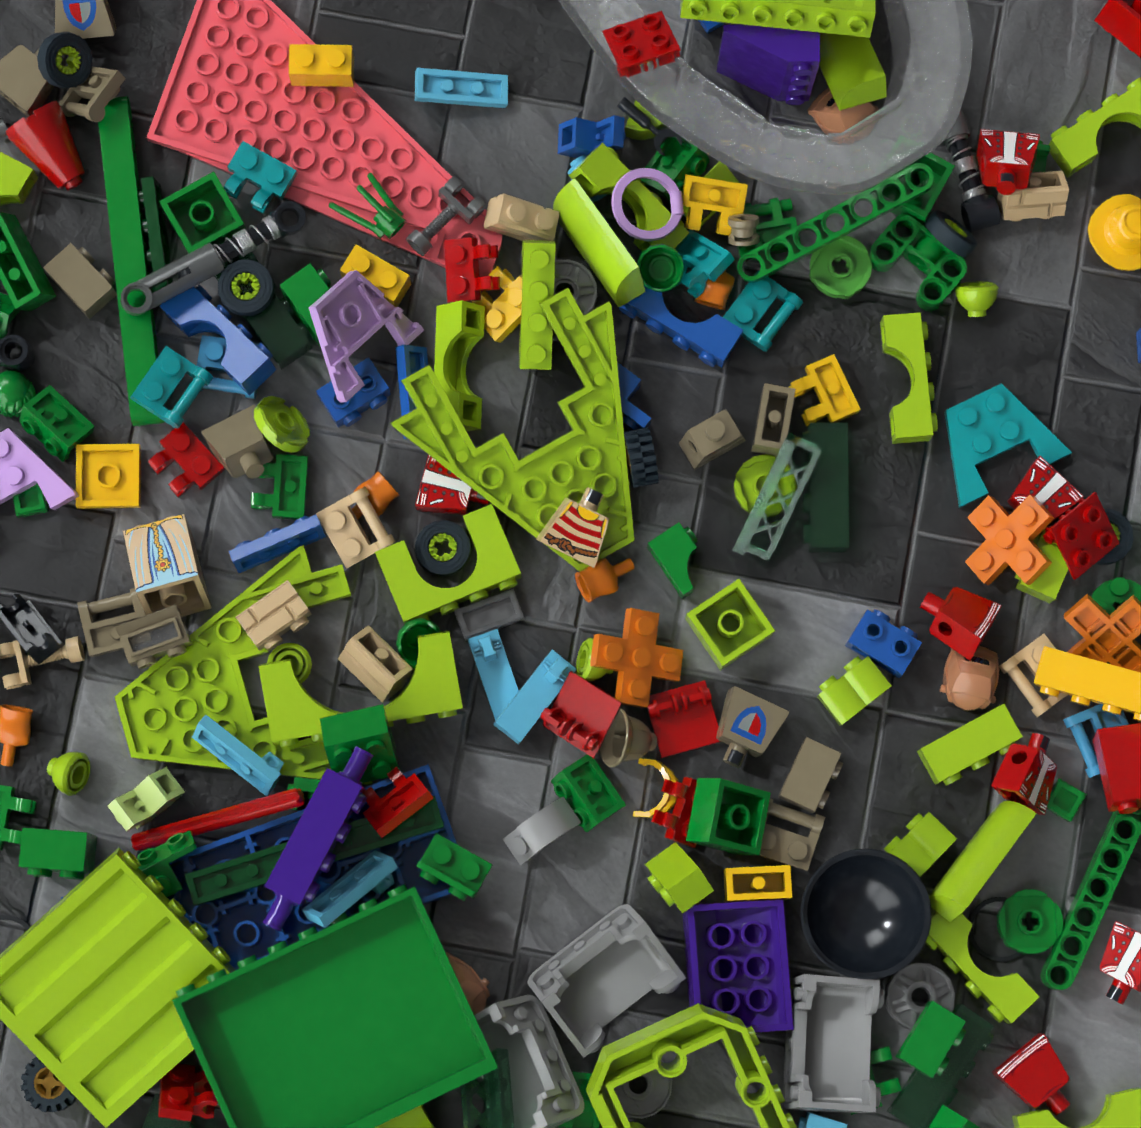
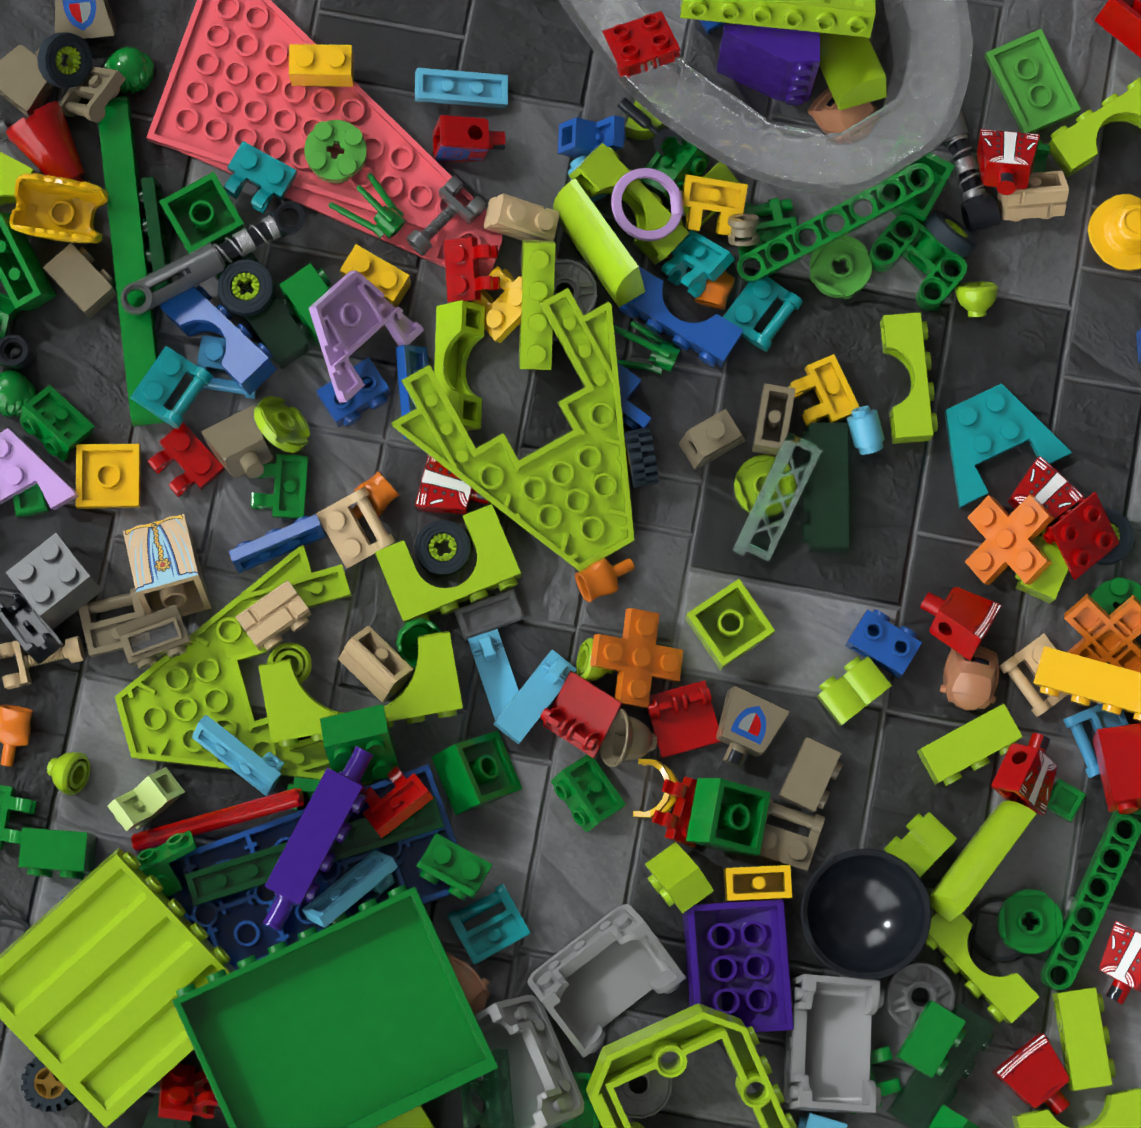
(54, 581): none -> brick
(57, 208): none -> yellow animal
(134, 66): none -> green hair
(327, 135): none -> bright green plate
(464, 139): none -> red torso
(476, 772): none -> green slope
(494, 933): none -> teal plate
(541, 830): light grey brick -> none
(577, 528): torso -> none
(661, 267): green hair -> none
(662, 353): none -> green plant
(672, 554): green arch -> none
(866, 430): none -> medium azure brick
(1032, 82): none -> bright green plate
(1083, 1038): none -> lime brick

